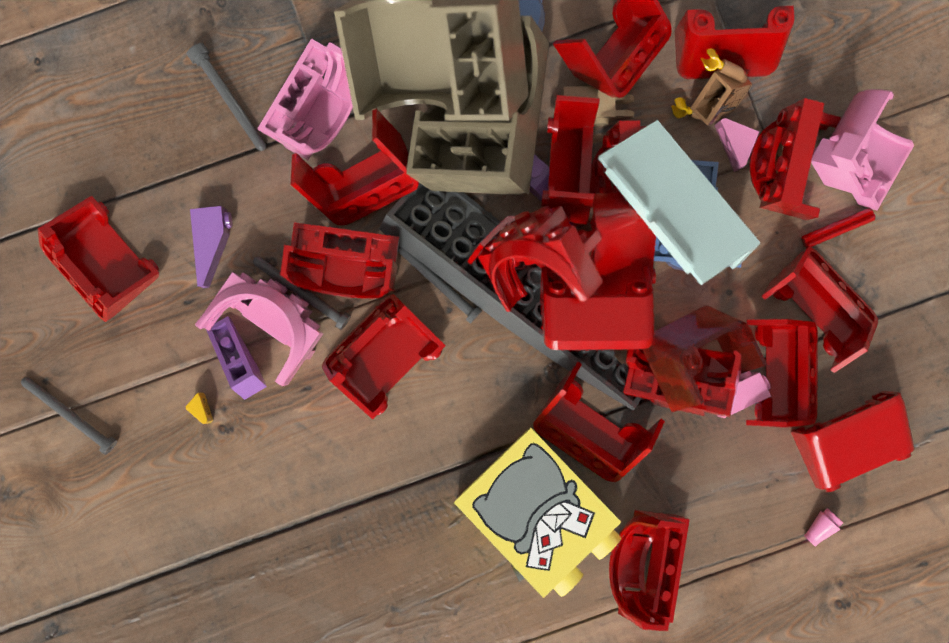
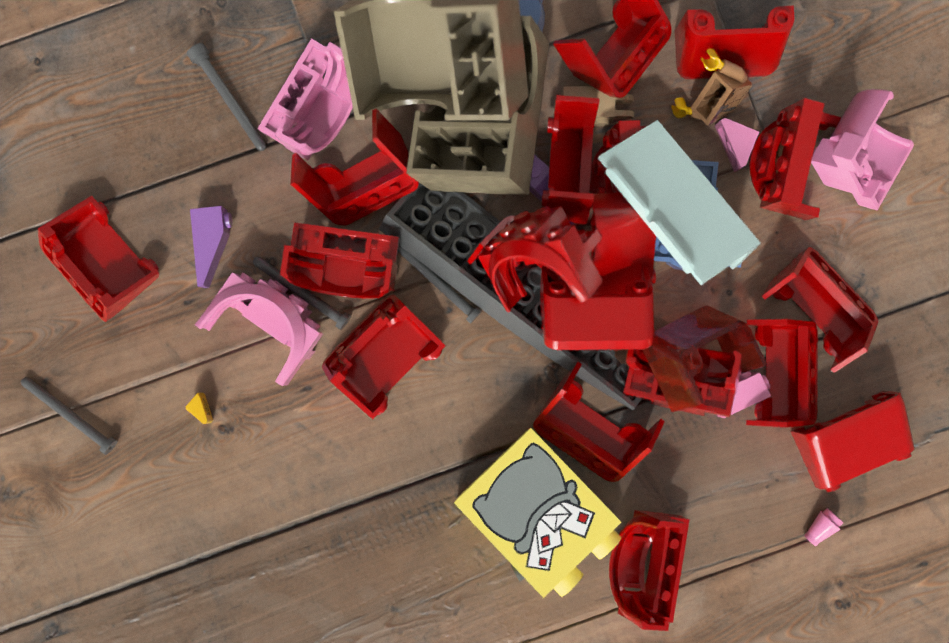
(236, 359): medium lavender slope -> none
(838, 228): red axle -> none

